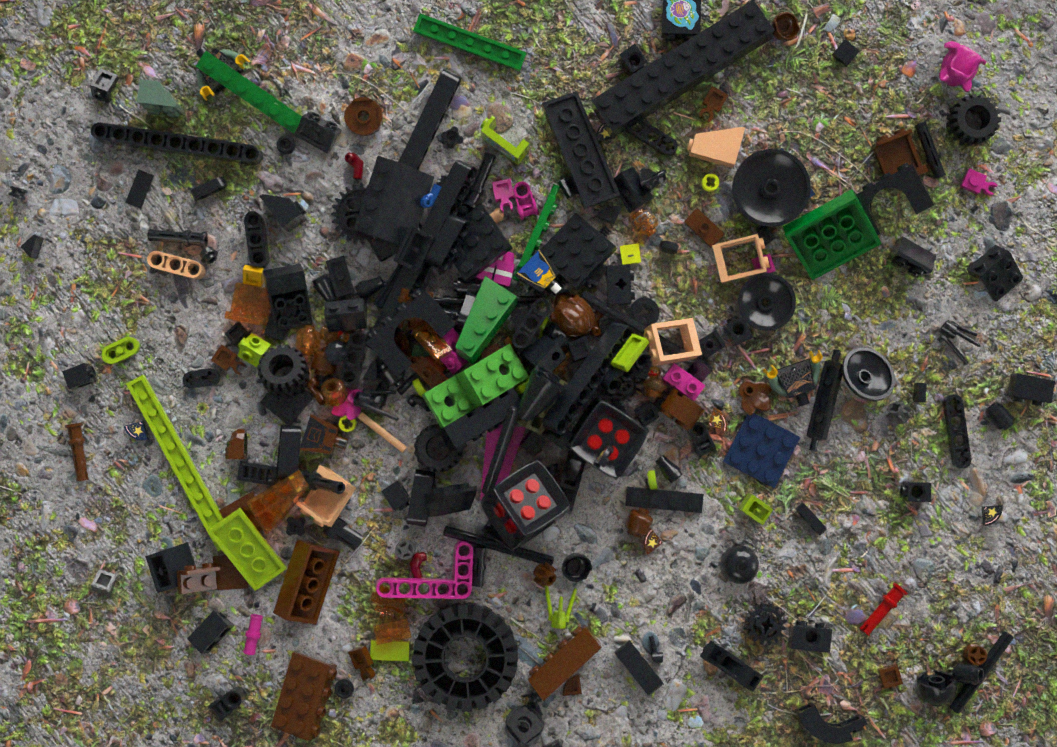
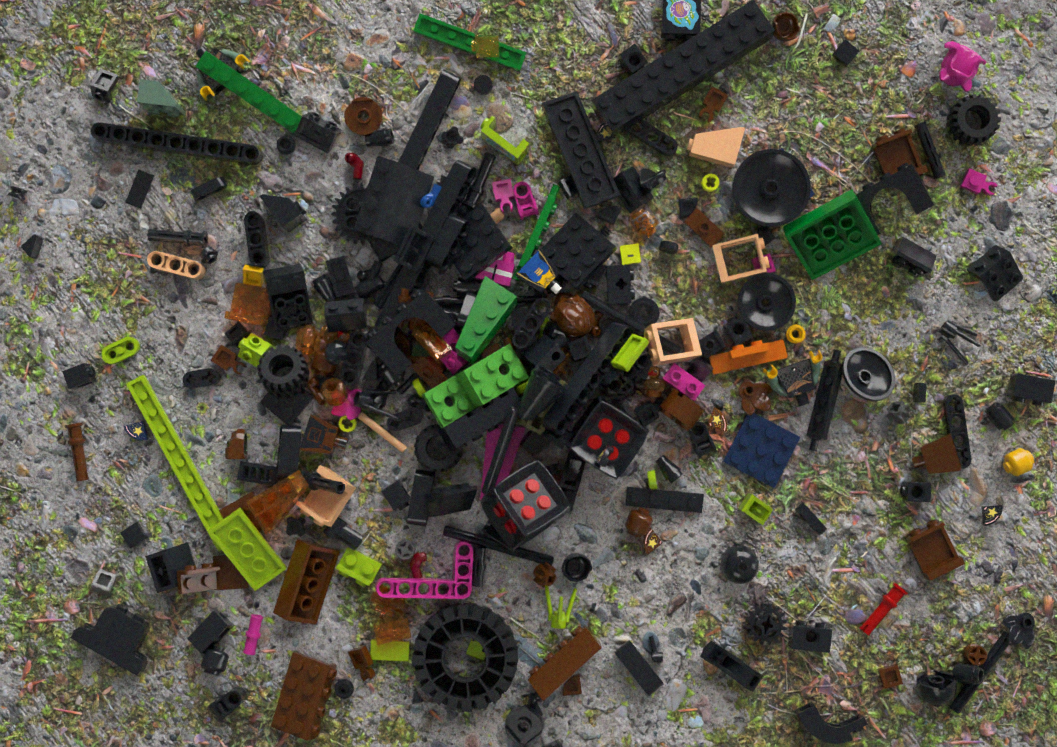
(117, 637): none -> black brick
(134, 535): none -> black tile
(214, 660): none -> black head
(358, 566): none -> lime bracket
(371, 273): none -> black arm
(380, 138): none -> black cone
(406, 424): none -> black beam
(475, 650): none -> lime slope
(483, 85): none -> black tile
(485, 46): none -> clear yellow bracket
(686, 206): none -> black tile
(749, 356): none -> orange bracket
(799, 329): none -> yellow plate
(933, 550): none -> reddish brown panel
(938, 456): none -> reddish brown torso
(1018, 462): none -> yellow head
(1018, 631): none -> black plate

